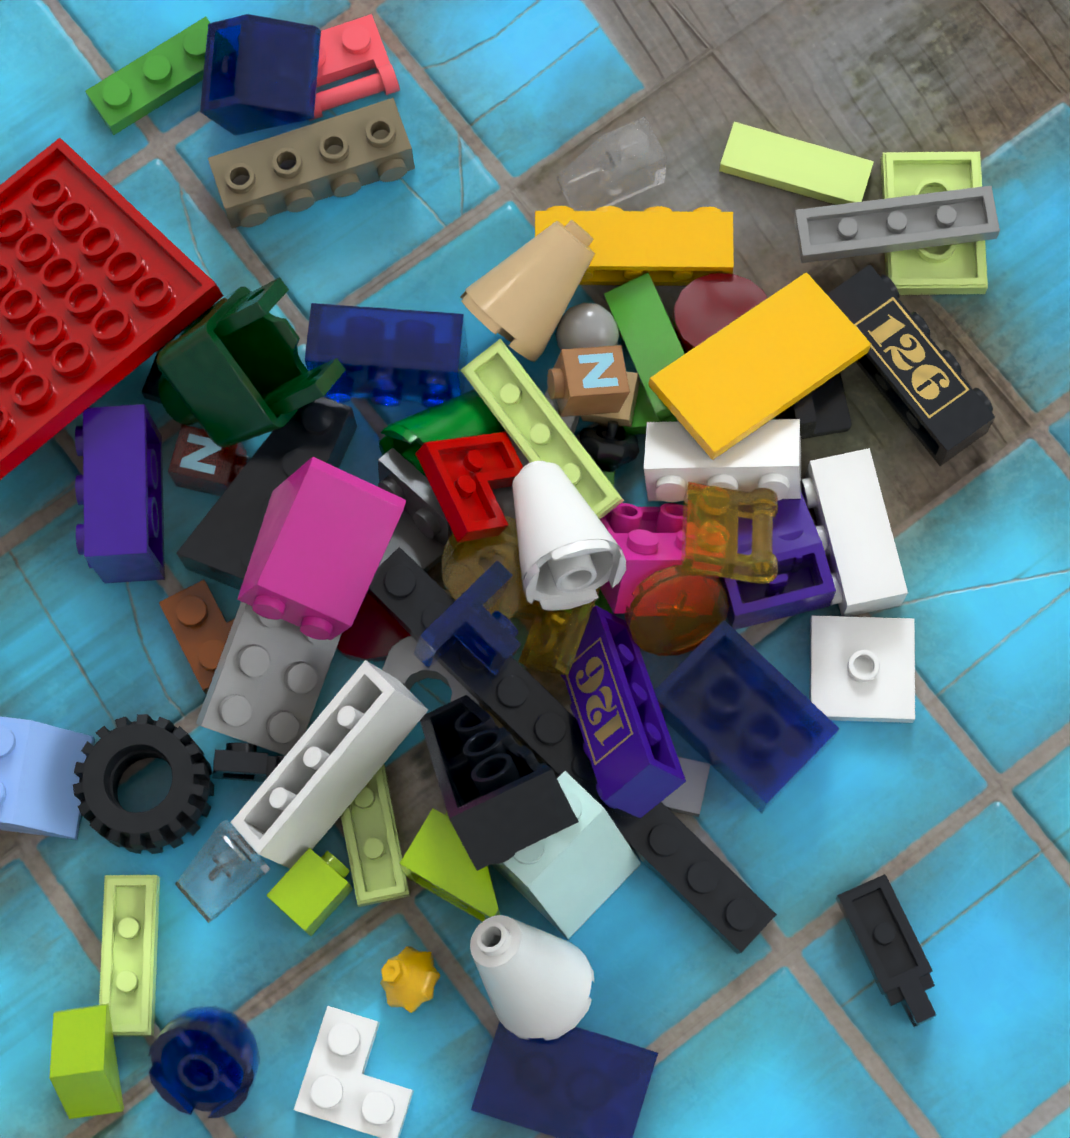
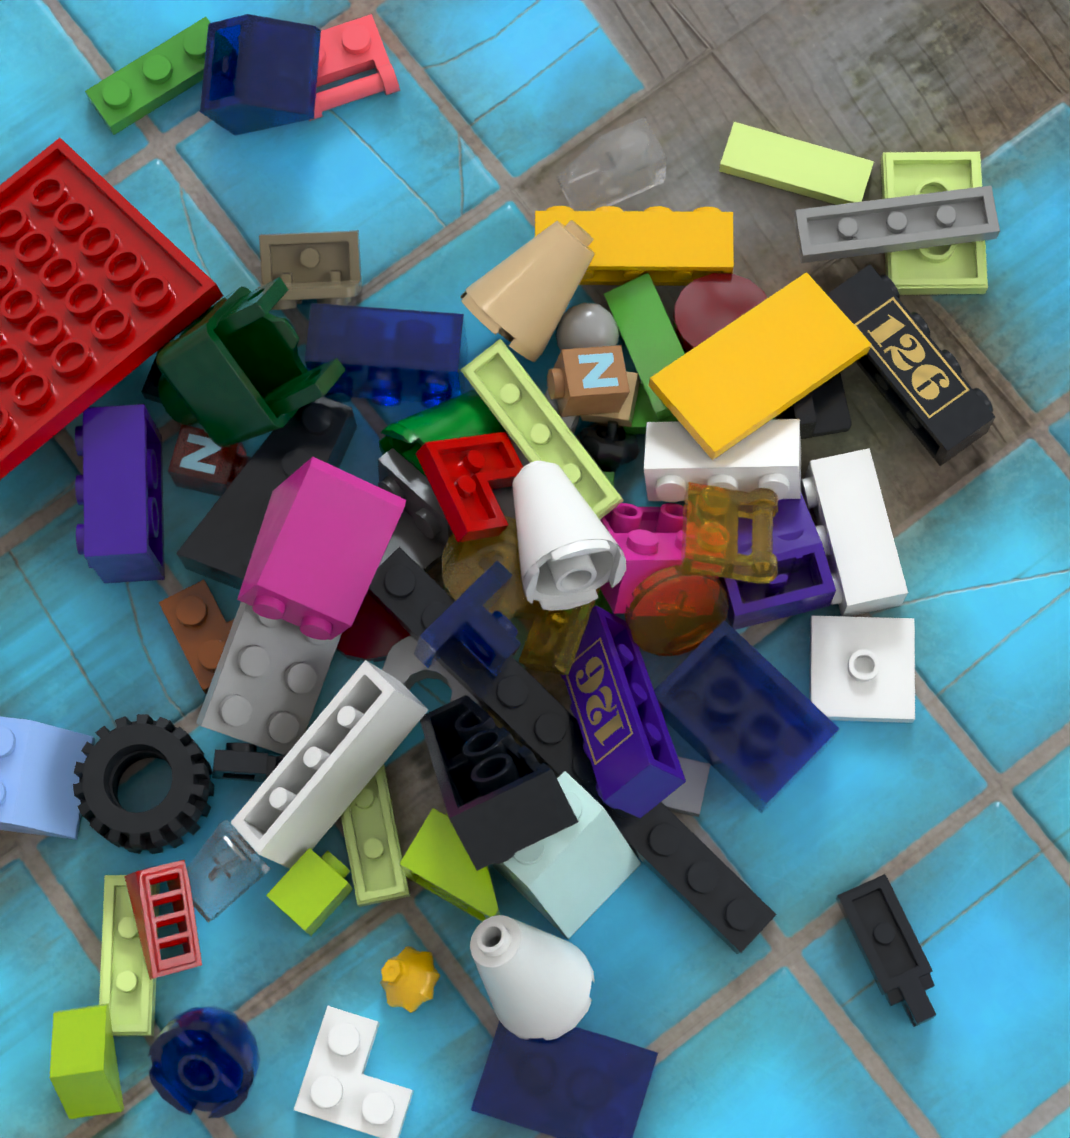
(142, 903): none -> slope
(312, 164): dark tan brick -> none
(312, 266): none -> dark tan bracket

